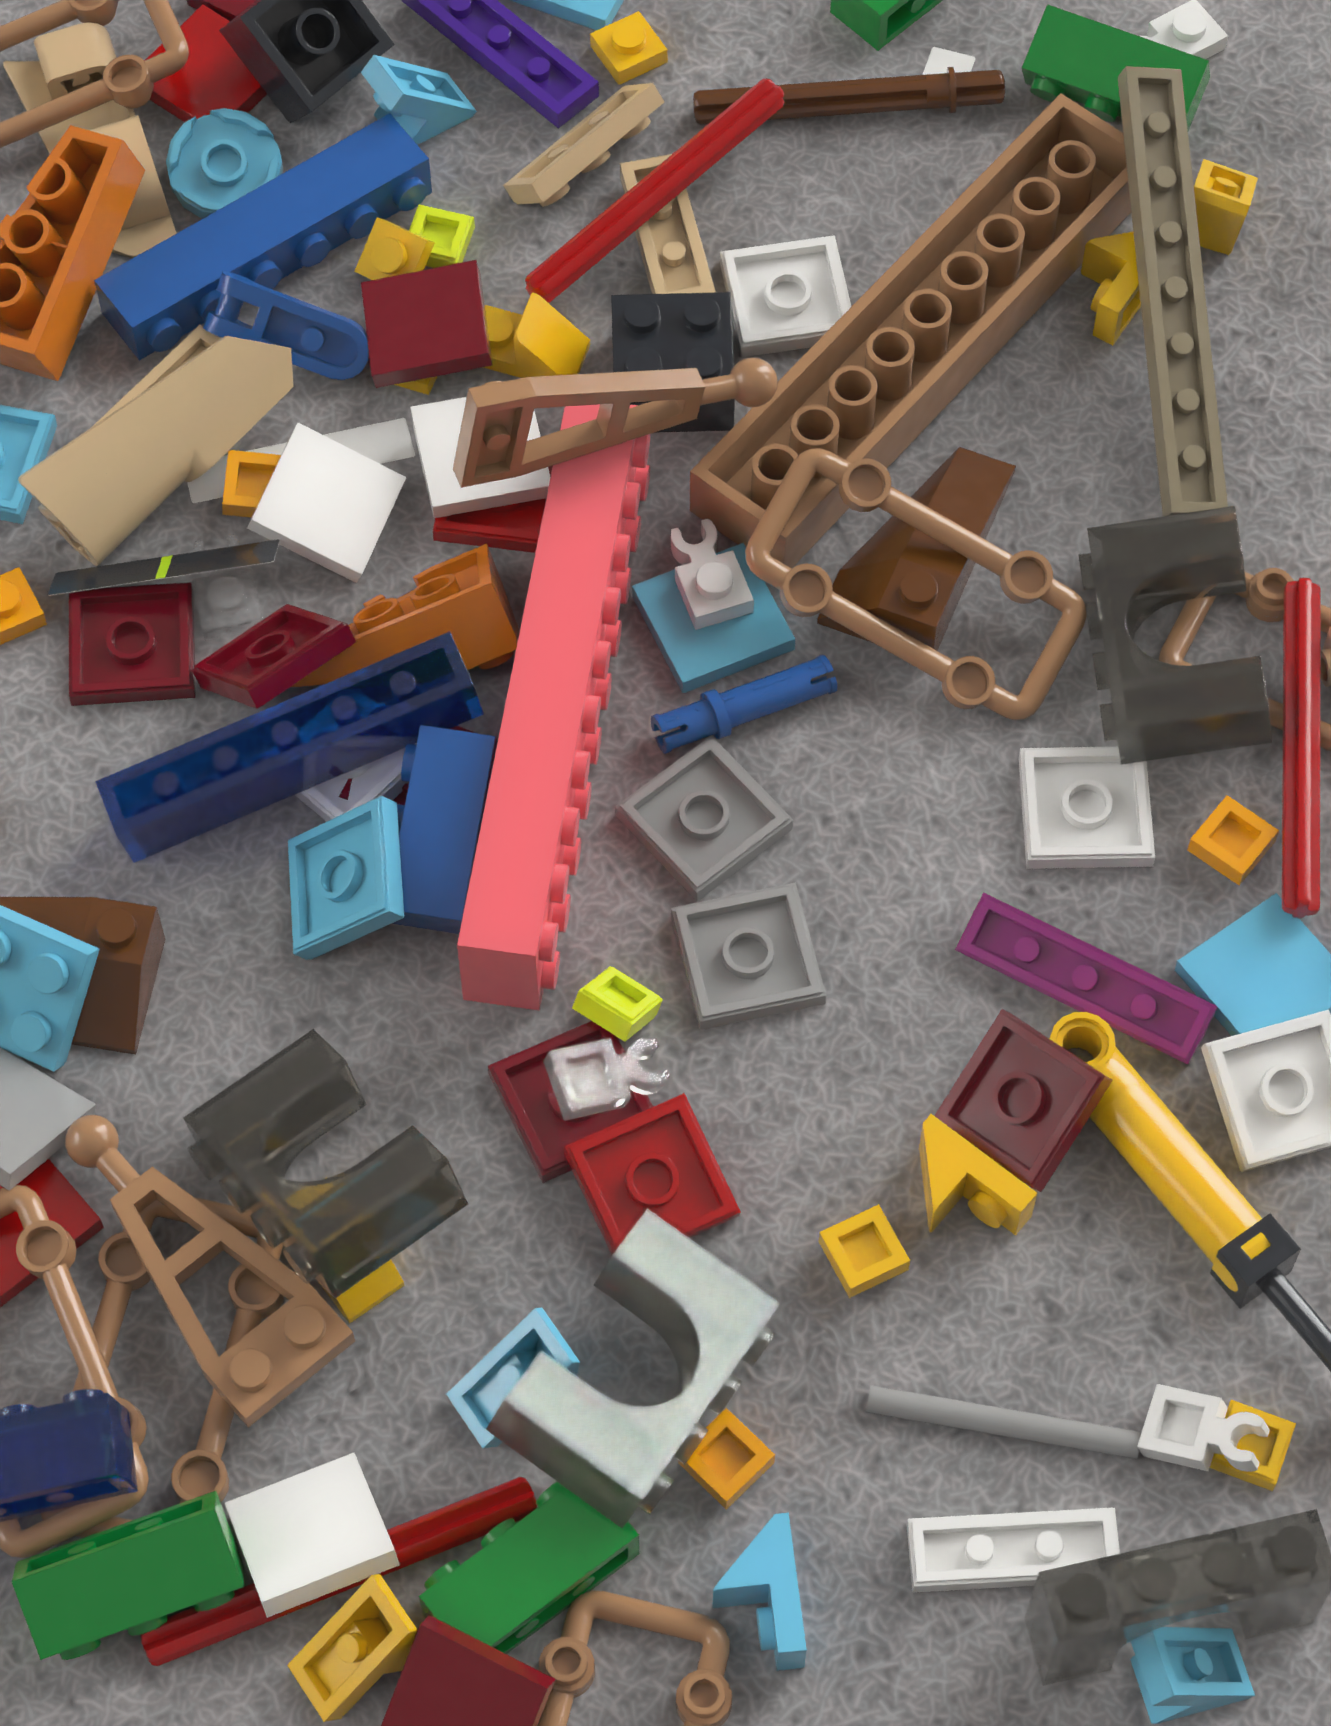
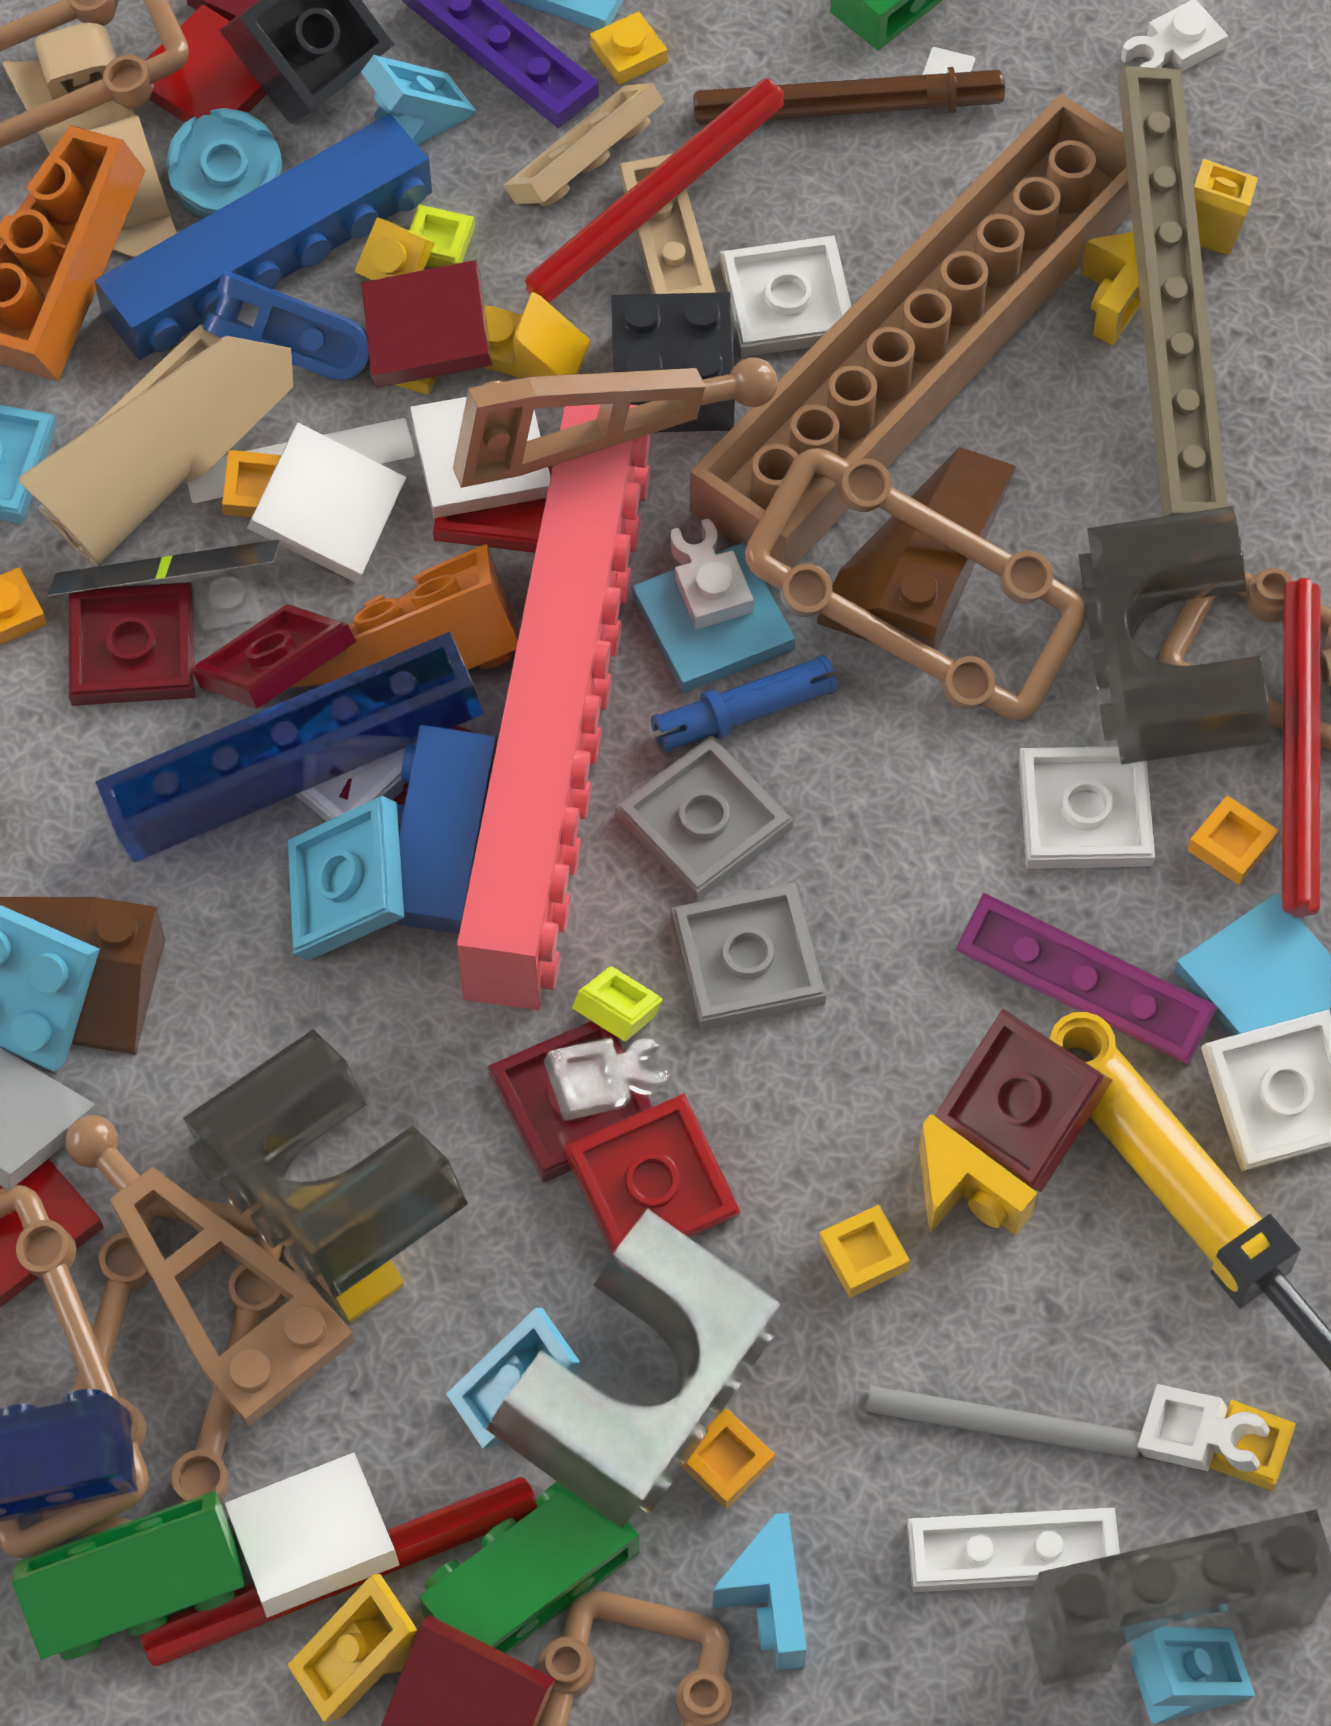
(1087, 56): green brick -> none

